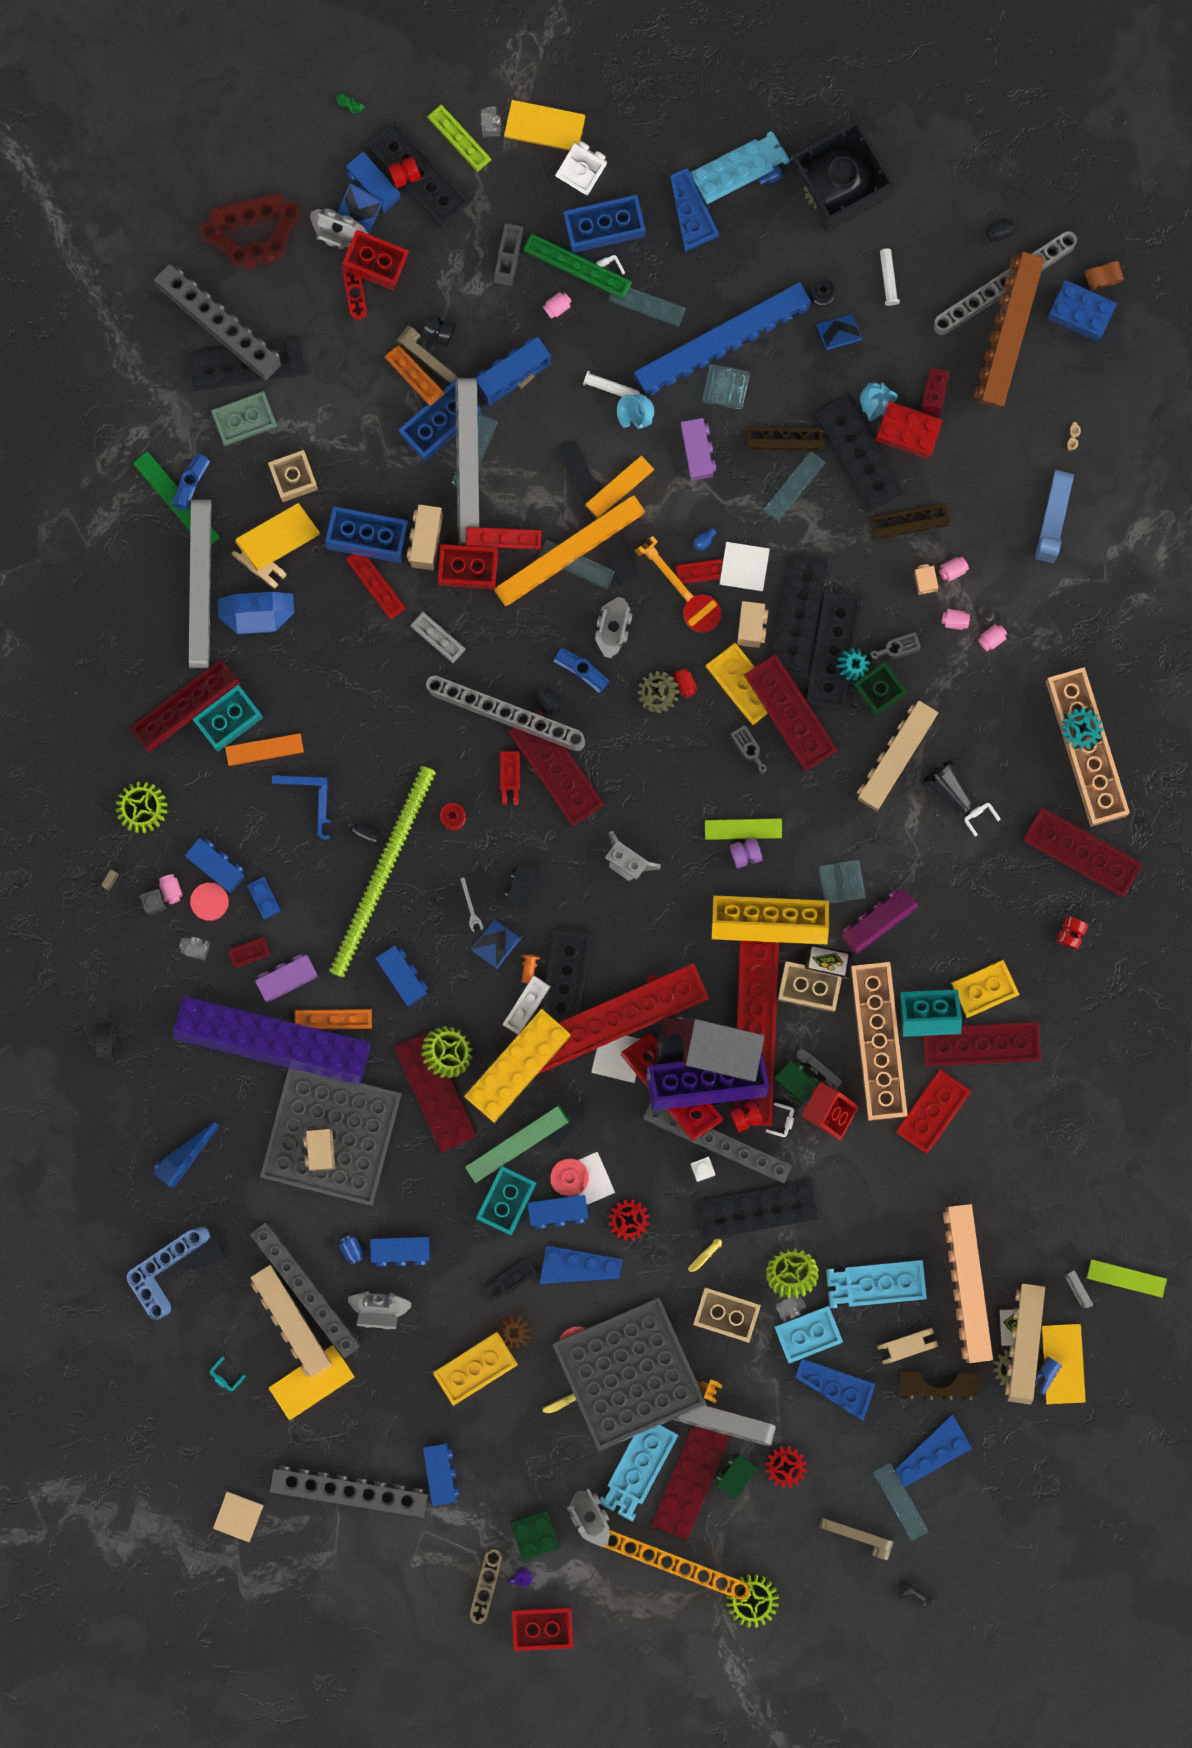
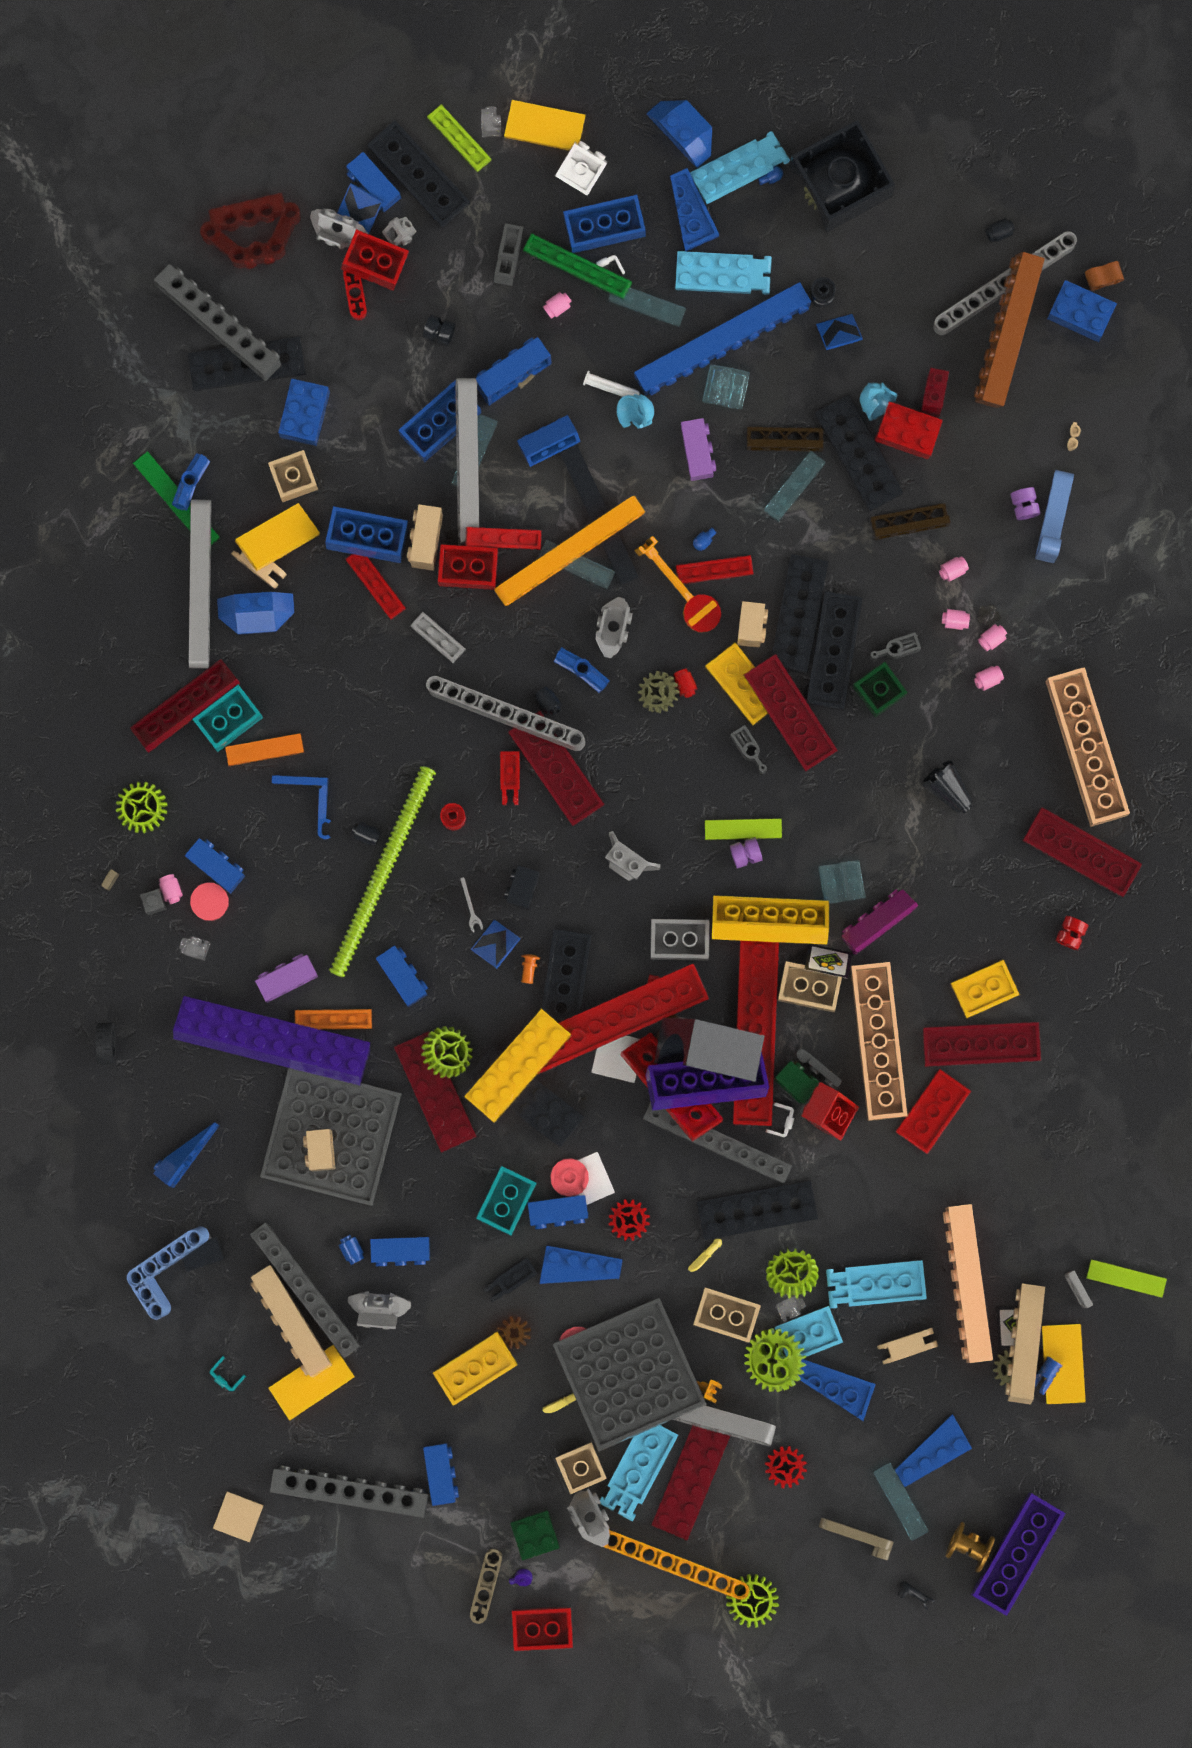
(244, 418): sand green tile -> none
(249, 953): dark red plate -> none
(263, 898): blue plate -> none
(304, 412): none -> blue brick
(352, 105): green piece -> none
(399, 231): none -> light grey brick
(402, 172): red wheel -> none
(408, 341): dark tan beam -> none
(414, 375): orange tile -> none
(517, 1144): tile -> none
(526, 1005): white plate -> none
(548, 440): none -> blue brick
(581, 1468): none -> tan brick
(619, 487): light orange tile -> none
(679, 939): none -> light grey brick
(684, 128): none -> blue wedge
(702, 1169): white brick -> none
(722, 272): none -> medium azure hinge
(736, 1475): dark green brick -> none
(744, 566): white sticker -> none
(746, 1116): red wheel -> none
(791, 1363): none -> lime gear
(859, 667): teal gear -> none
(888, 276): white axle -> none
(897, 756): tan brick -> none
(925, 579): light nougat brick -> none
(930, 1013): teal brick -> none
(964, 1385): dark brown arch -> none
(972, 1544): none -> pearl gold hose
(975, 812): white piece -> none
(988, 678): none -> bright pink brick
(1018, 1554): none -> dark purple brick
(1023, 497): none -> medium lavender wheel
(1073, 725): teal gear -> none

